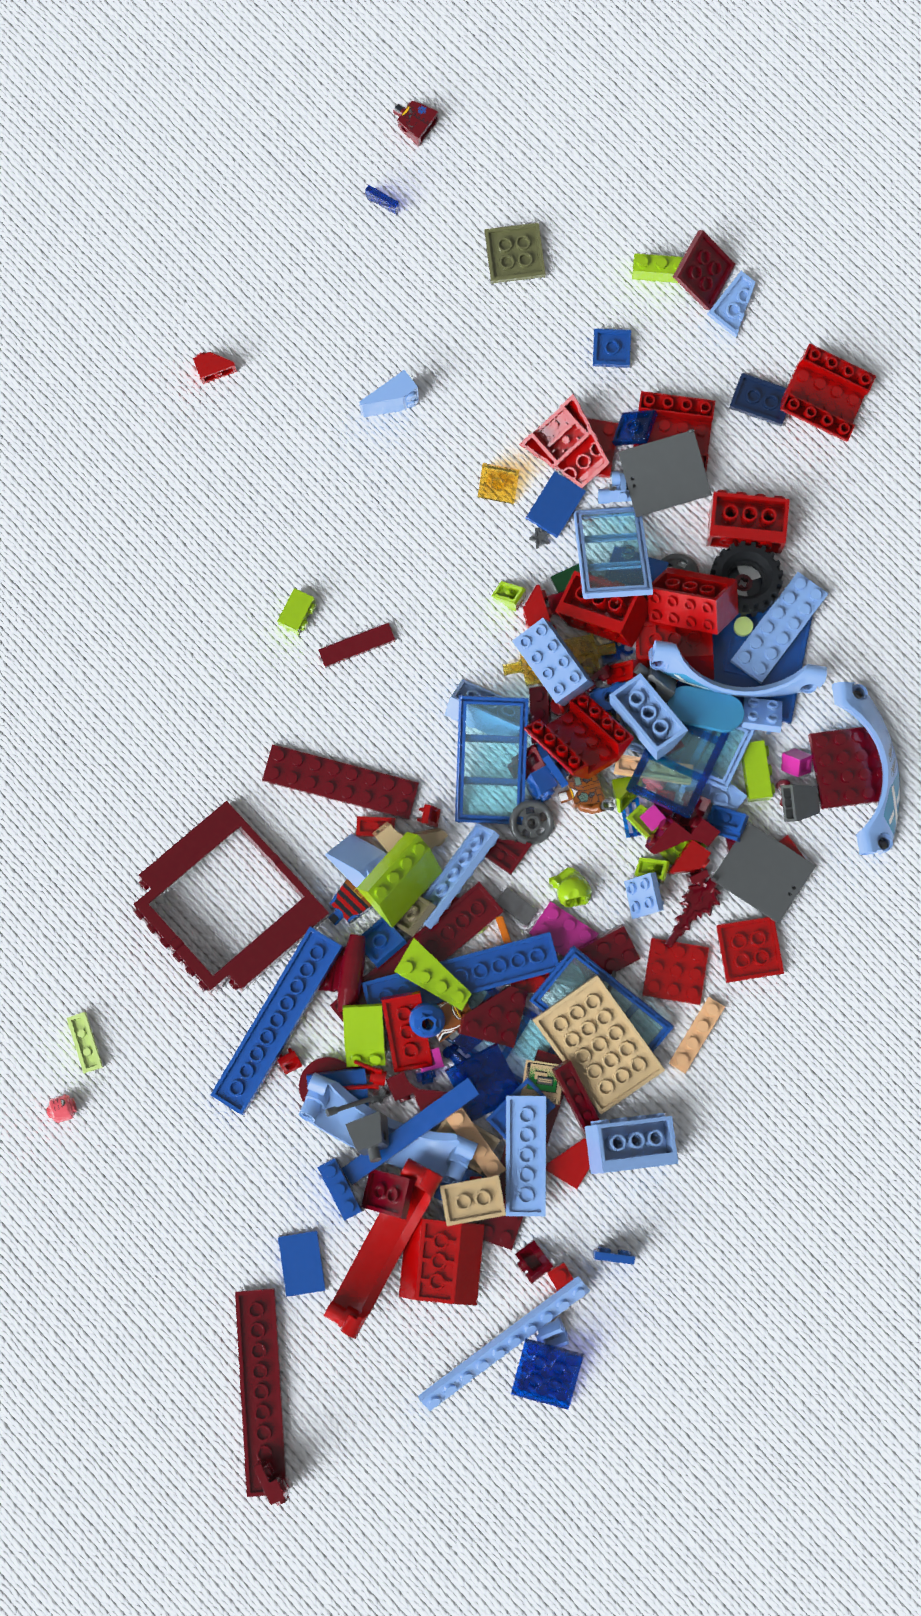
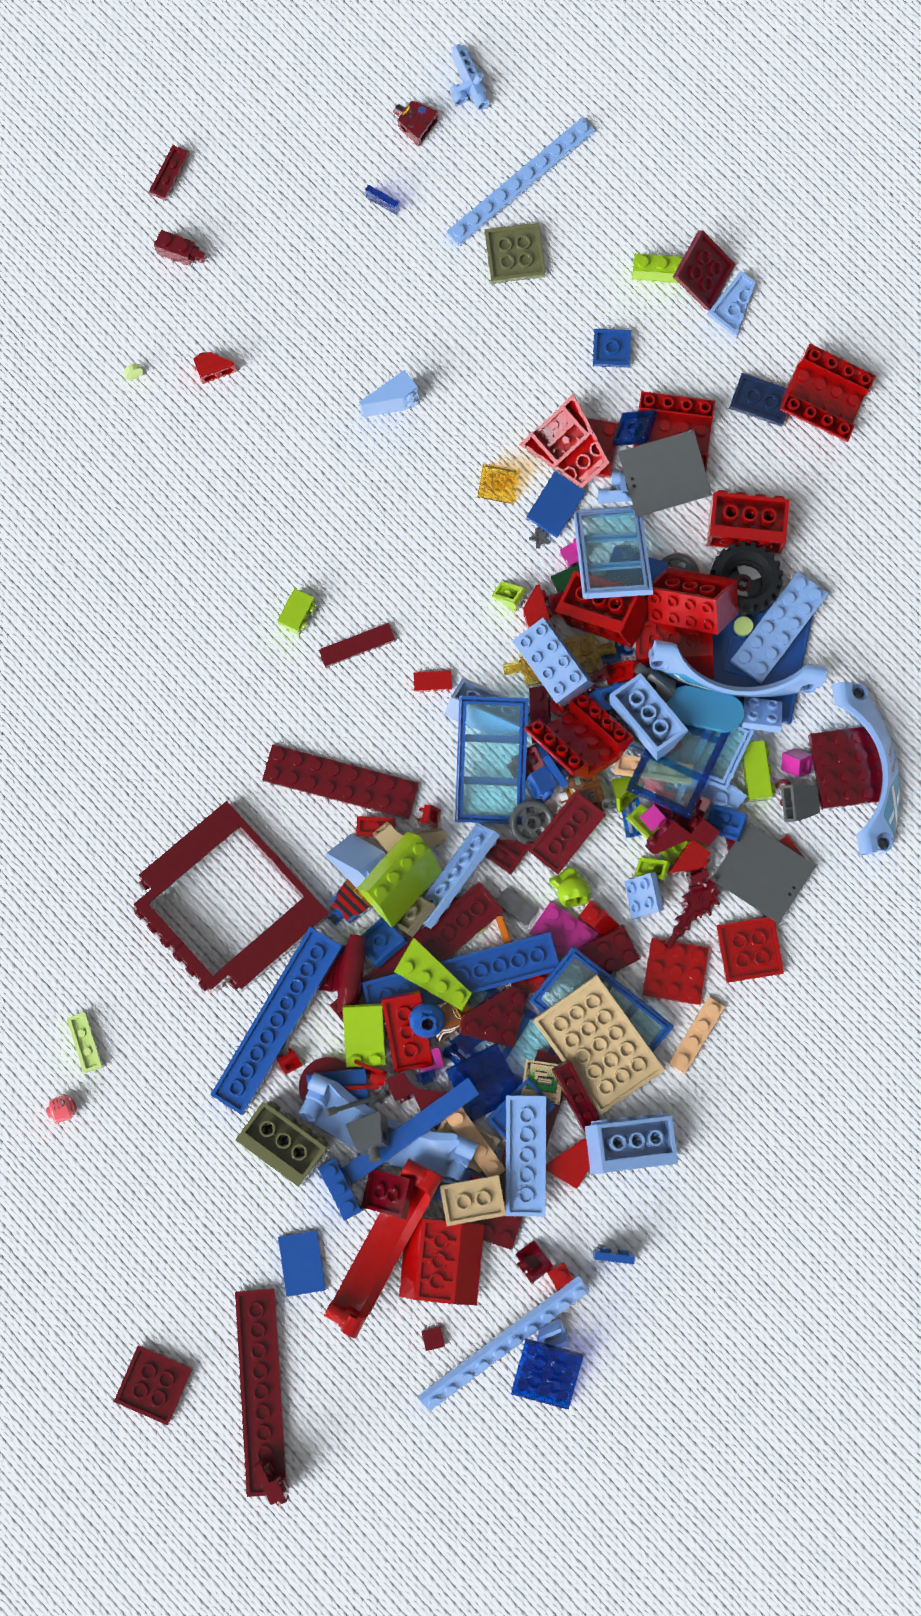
(133, 371): none -> yellowish green tile
(153, 1385): none -> dark red plate
(169, 172): none -> dark red plate
(178, 249): none -> dark red hinge
(270, 1148): none -> olive brick
(432, 681): none -> red tile
(433, 1338): none -> dark red tile
(471, 78): none -> light blue piece
(520, 181): none -> light blue plate
(566, 832): none -> dark red plate
(570, 554): none -> dark pink panel
(597, 919): none -> red slope

